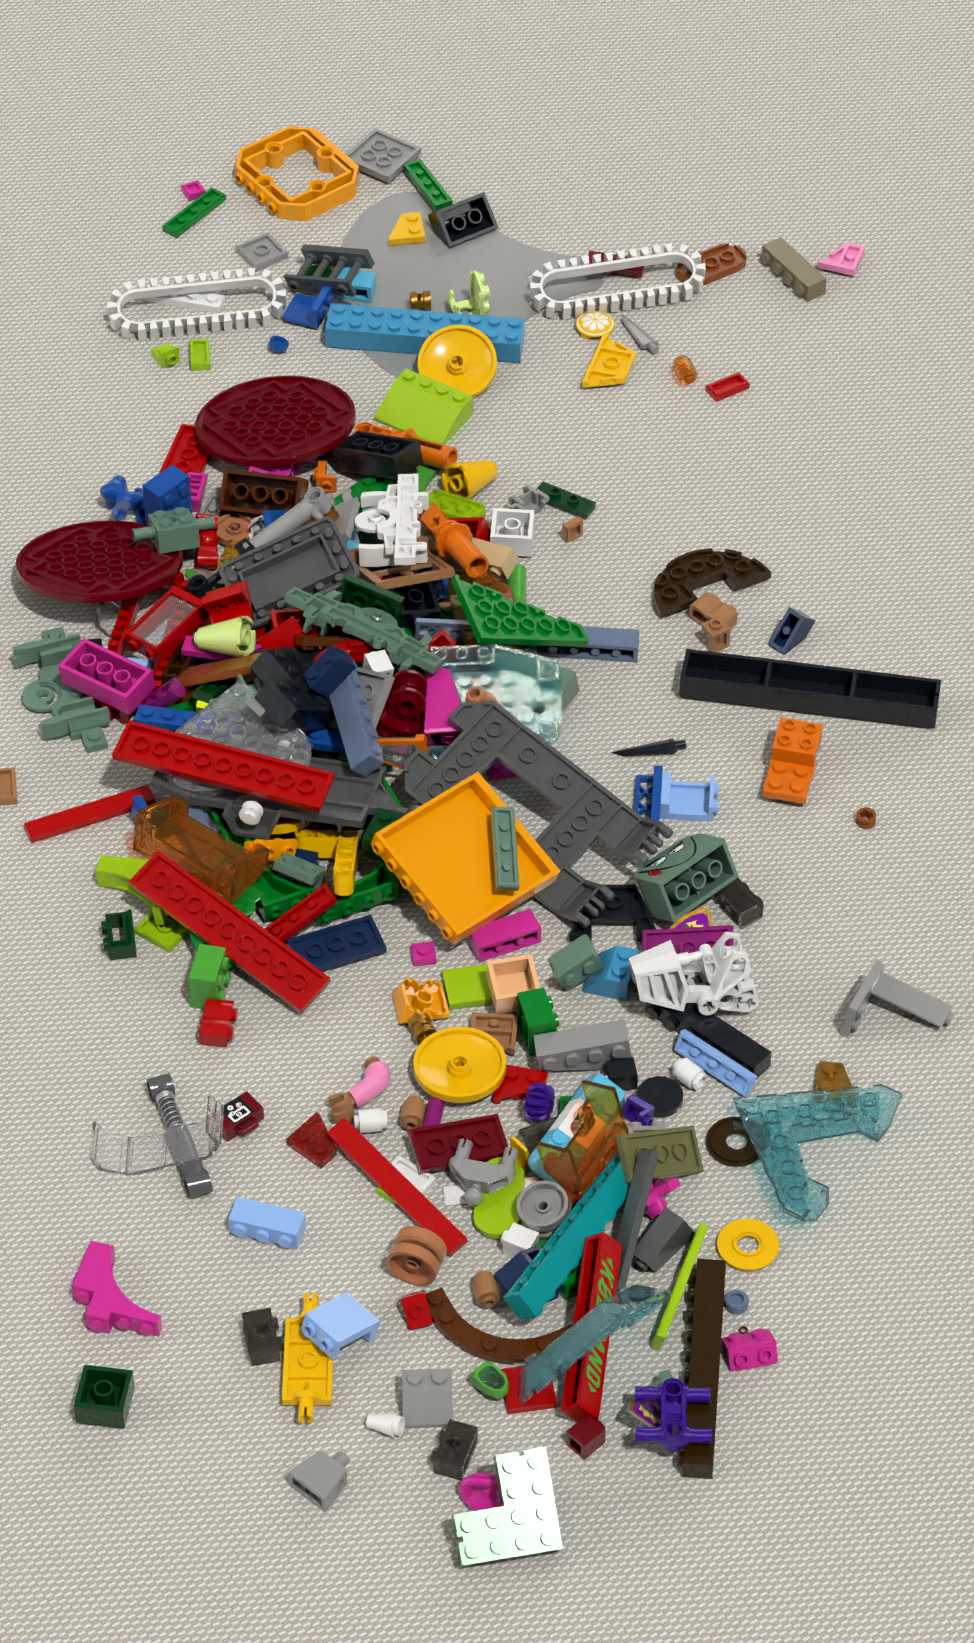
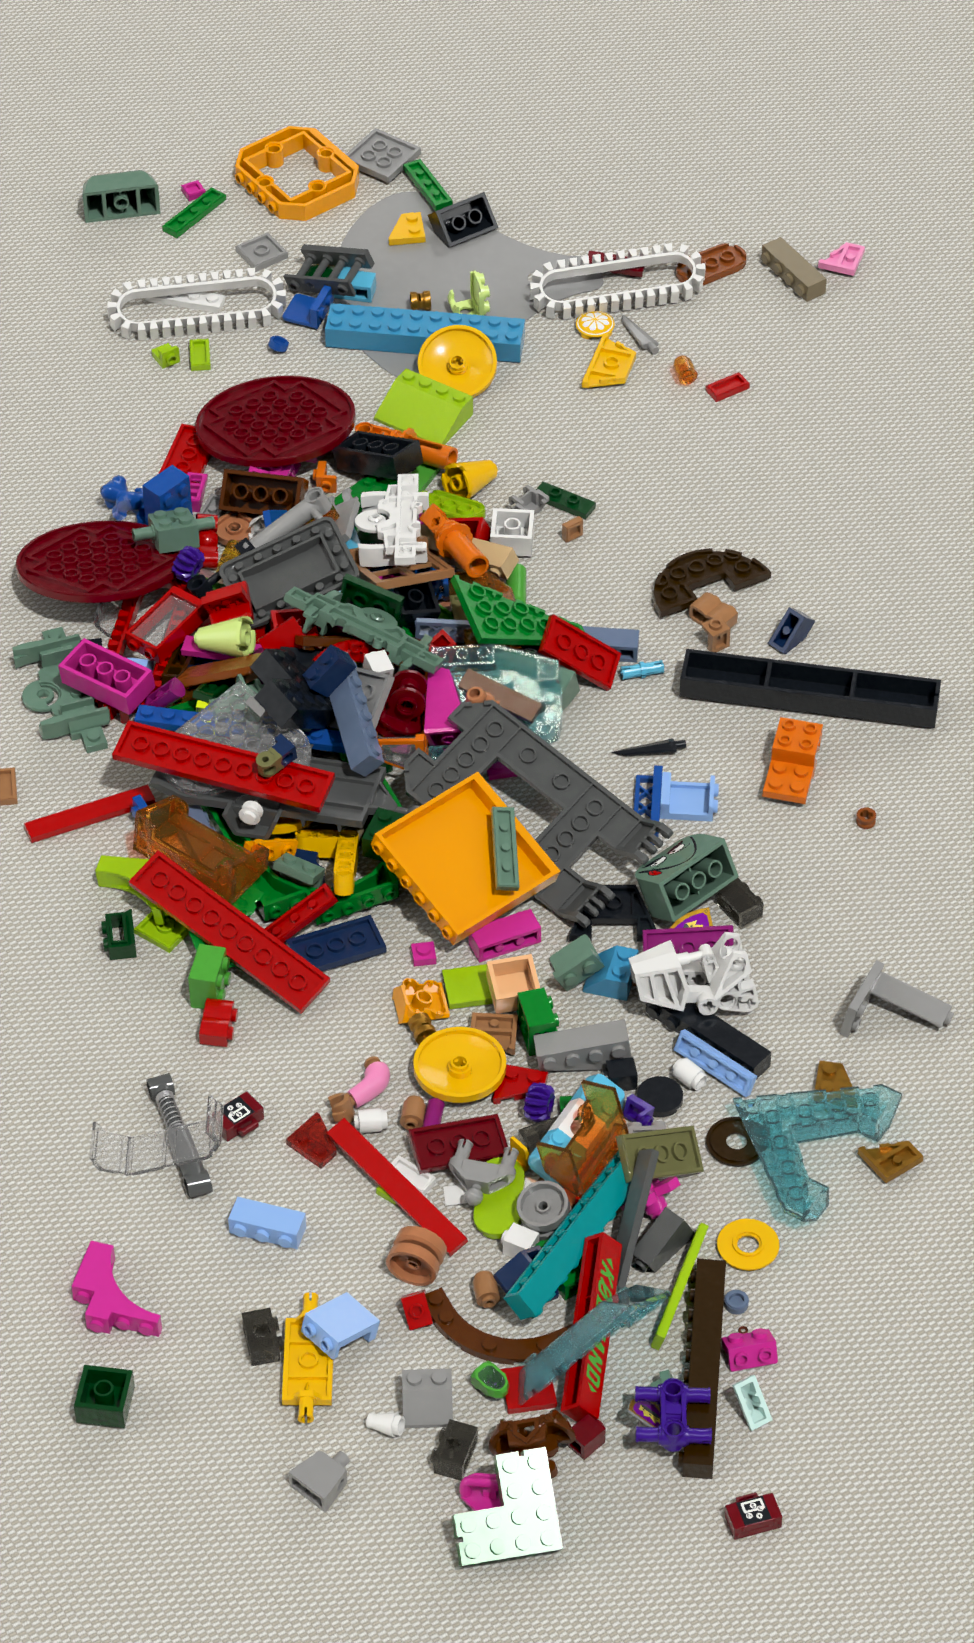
(120, 196): none -> sand green hips
(188, 563): none -> dark purple gear
(276, 757): none -> leg
(510, 700): none -> reddish brown tile
(547, 1432): none -> reddish brown piece
(579, 652): none -> red tile
(642, 669): none -> medium azure pin
(752, 1402): none -> light aqua slope
(753, 1515): none -> dark red piece
(891, 1159): none -> pearl gold wing

